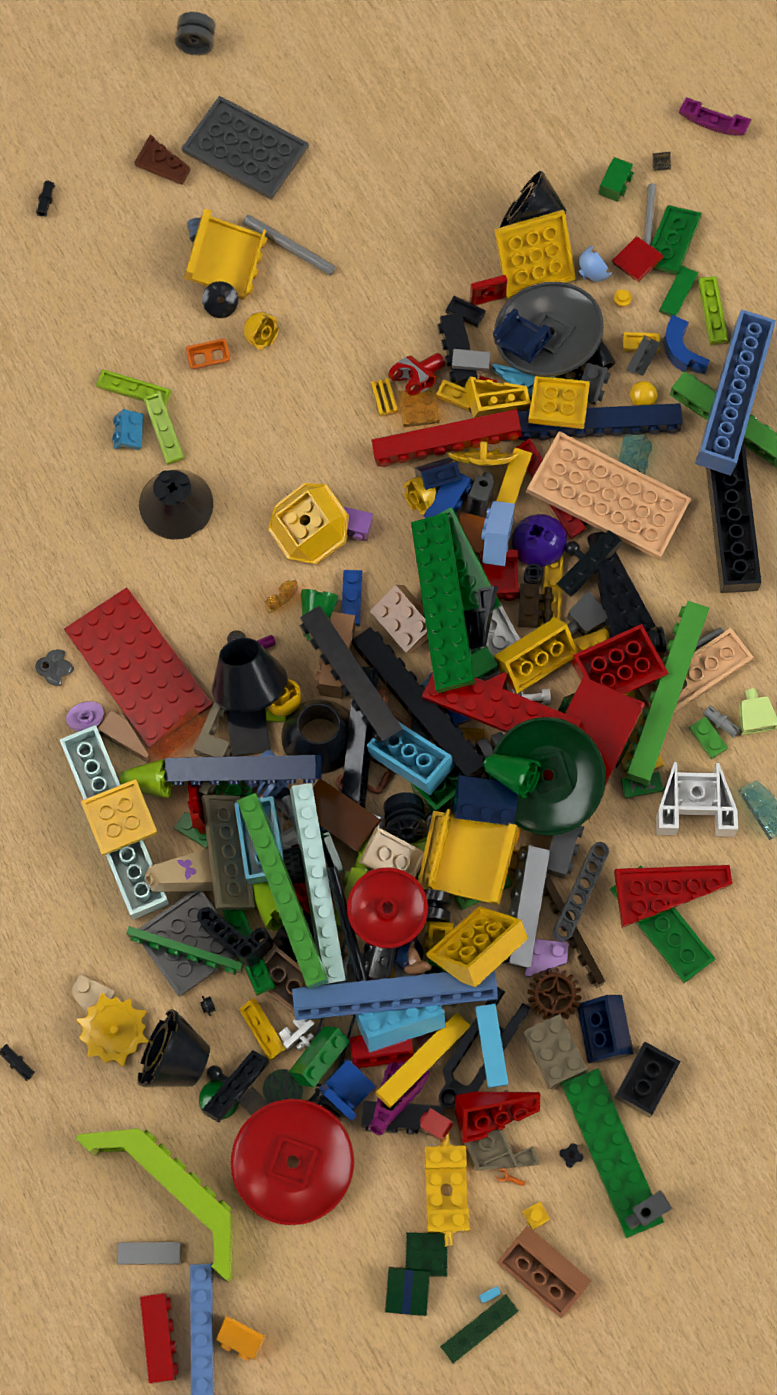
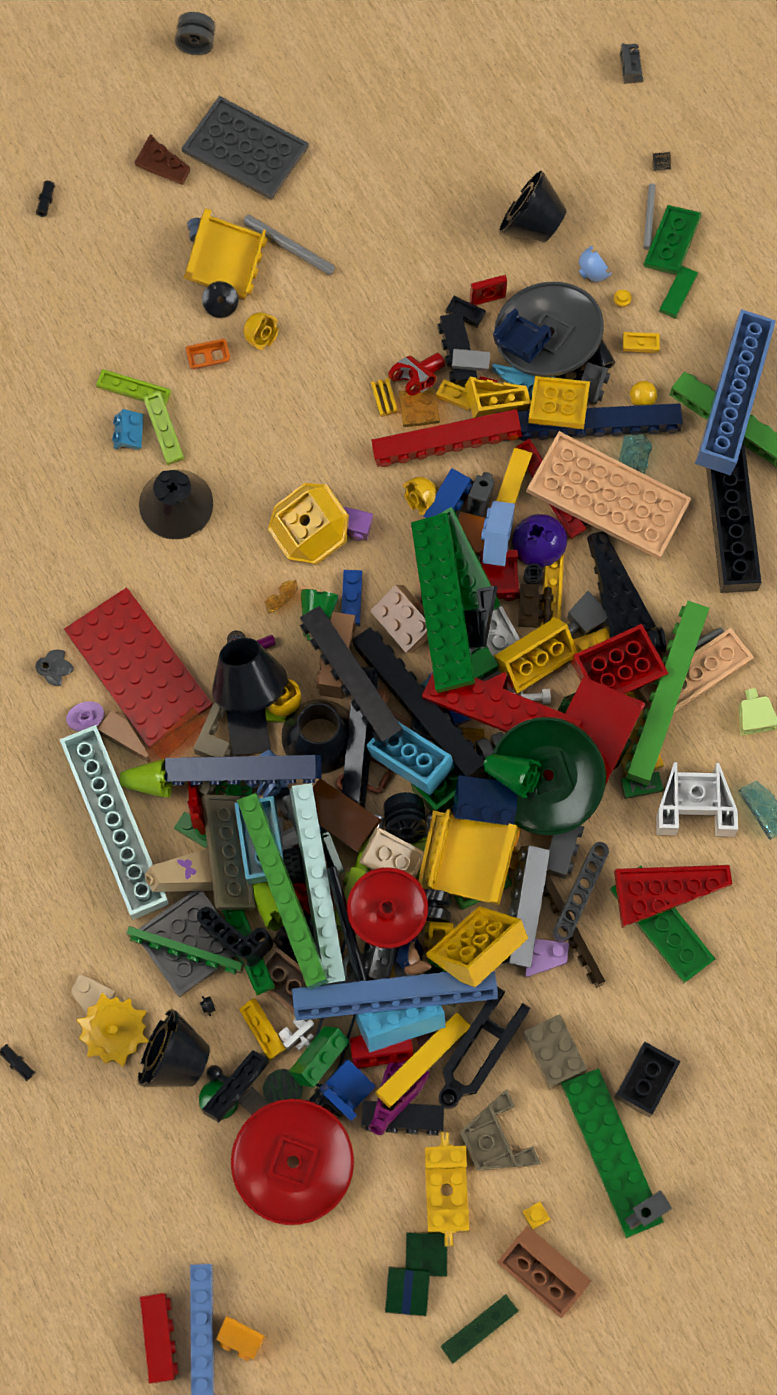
(119, 817): yellow plate -> none
(149, 1253): light grey tile -> none
(177, 1181): lime slope -> none
(435, 1124): red brick -> none
(438, 473): dark blue panel -> none
(483, 457): yellow piece -> none
(487, 1111): red wedge -> none
(489, 1294): medium azure tile -> none
(491, 1045): medium azure tile -> none
(510, 1178): orange hand -> none
(535, 252): yellow plate -> none
(552, 1012): reddish brown gear -> none
(570, 1161): black plate -> none
(588, 562): black plate -> none
(605, 1028): dark blue slope -> none
(615, 179): green brick -> none
(631, 63): none -> dark grey hinge
(637, 259): red tile -> none
(643, 355): dark grey bracket -> none
(677, 351): blue arch -> none
(708, 738): bright green plate -> none
(713, 310): lime tile -> none
(714, 120): magenta slope -> none
(721, 721): light grey pin -> none

